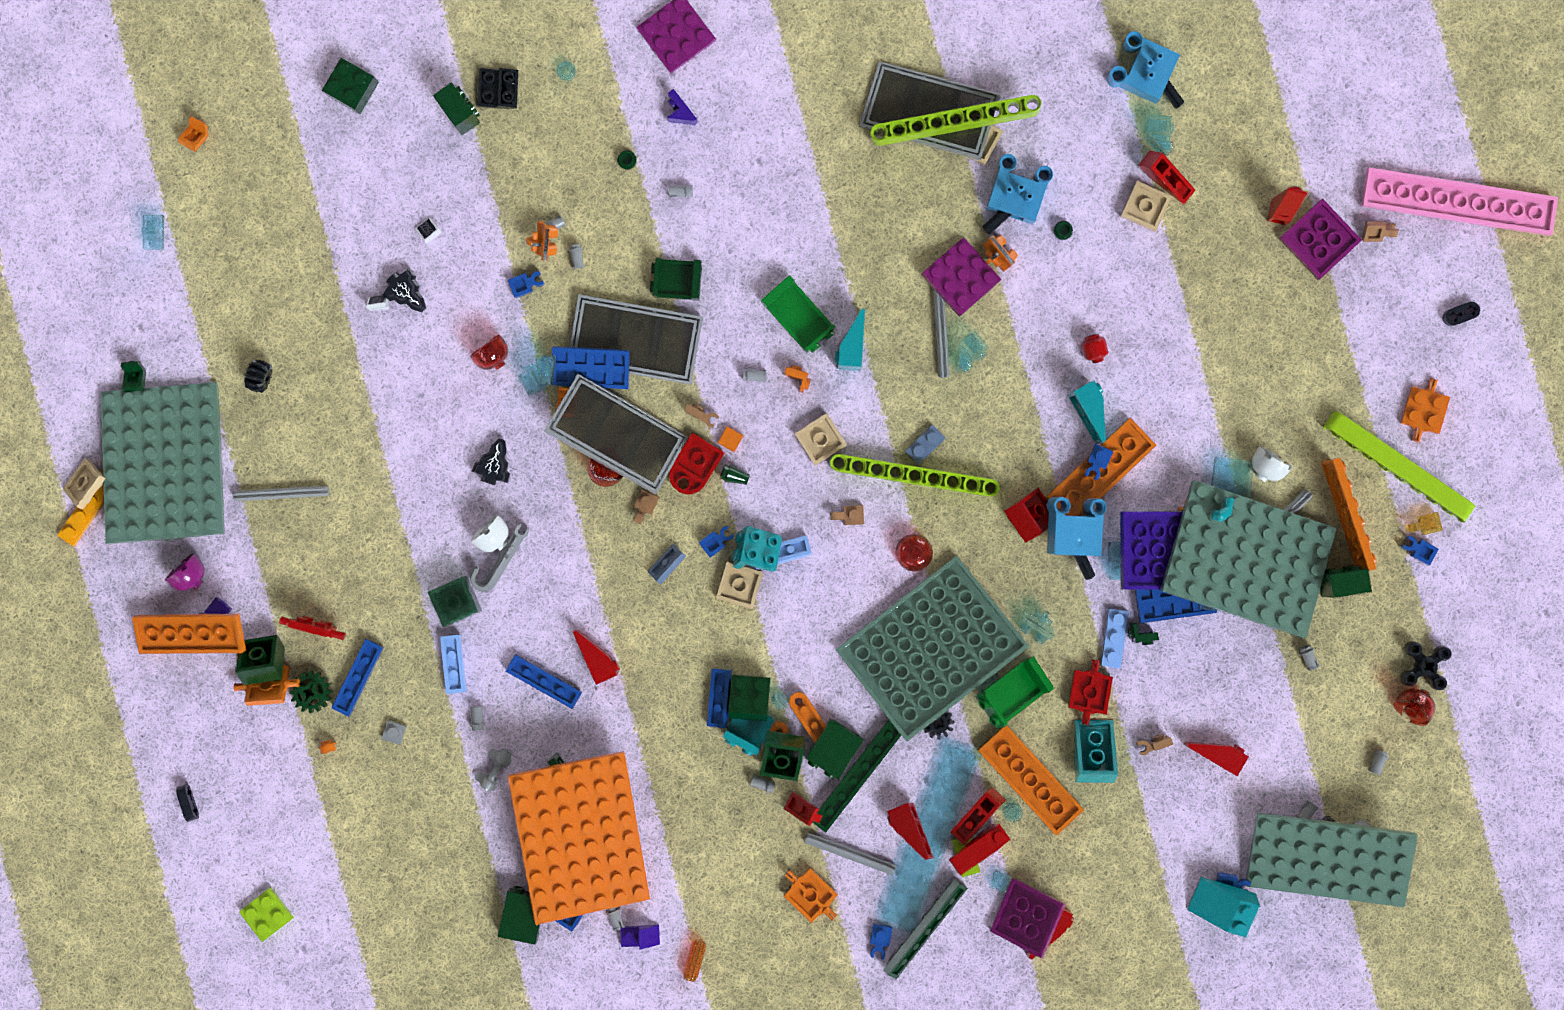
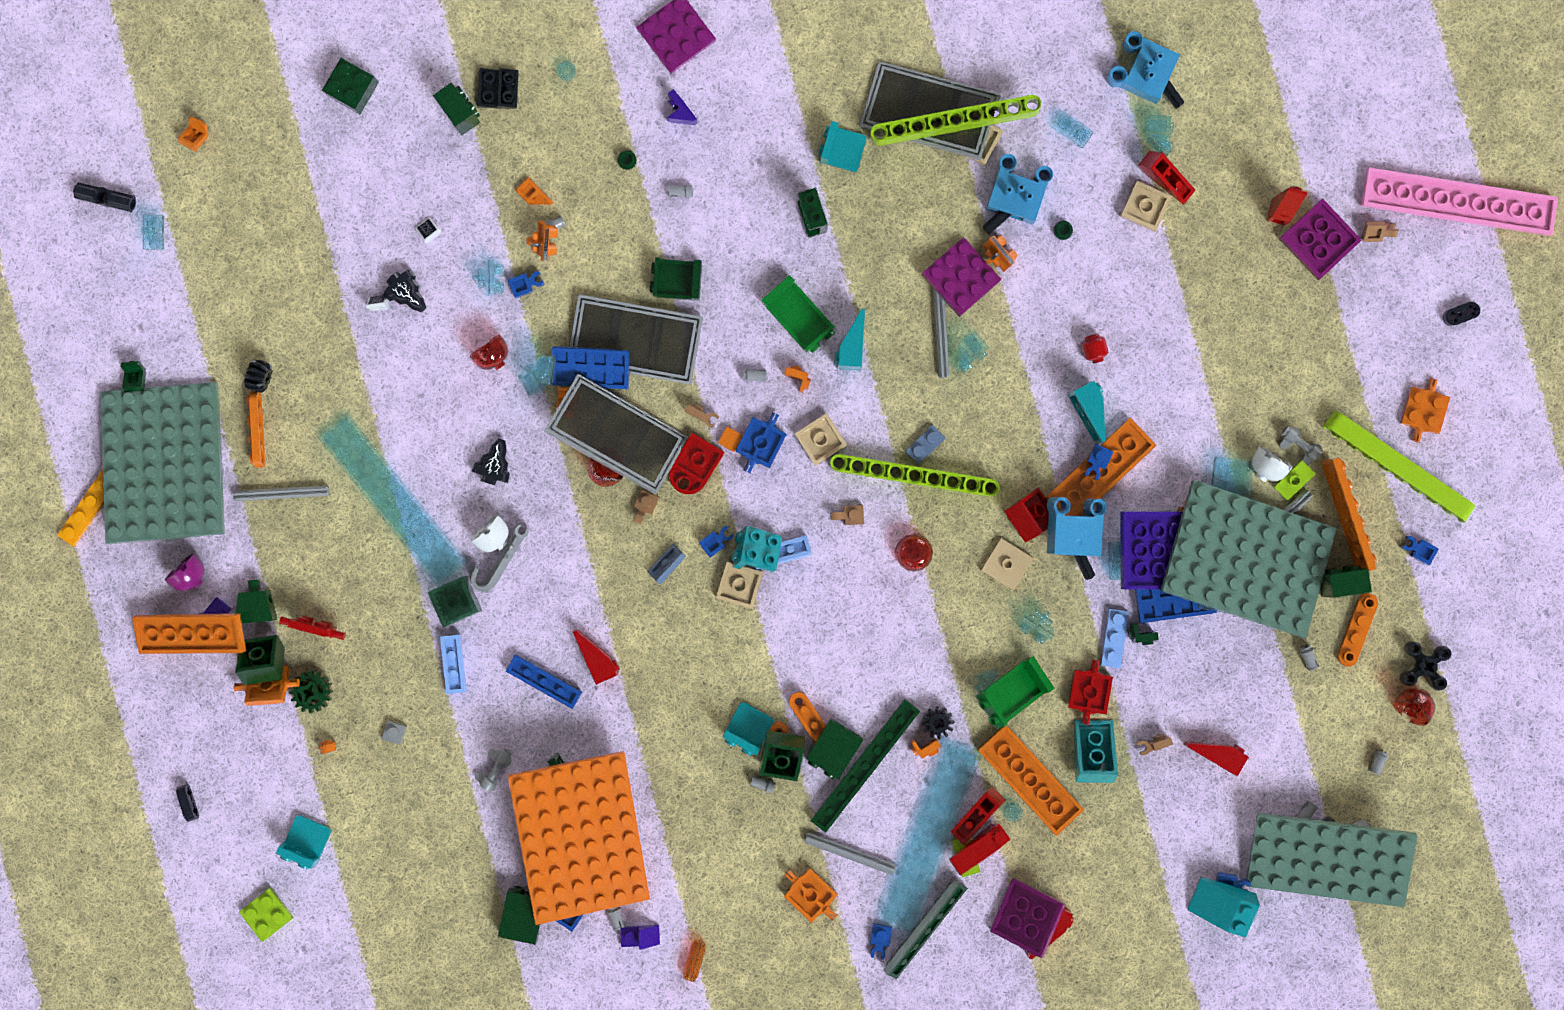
(84, 483): tan plate -> none
(95, 194): none -> black piece
(255, 421): none -> orange plate
(255, 604): none -> dark green torso
(304, 842): none -> teal bracket
(357, 677): blue plate -> none
(392, 499): none -> clear light blue plate
(477, 718): light grey pin -> none
(490, 270): none -> clear light blue hips
(532, 193): none -> orange tile
(576, 256): light grey pin -> none
(719, 698): blue plate -> none
(734, 475): dark green cone -> none
(749, 698): dark green brick -> none
(761, 442): none -> blue plate
(779, 700): clear light blue plate -> none
(802, 809): red plate -> none
(812, 212): none -> dark green panel
(842, 148): none -> teal bracket
(908, 825): red slope -> none
(930, 748): none -> orange bracket
(932, 648): sand green plate -> none
(1000, 886): clear light blue plate -> none
(1007, 564): none -> tan plate
(1072, 130): none -> clear light blue slope
(1225, 512): teal arm -> none
(1291, 436): none -> light grey piece
(1294, 480): none -> lime plate
(1357, 629): none -> orange plate
(1426, 524): clear yellow plate -> none

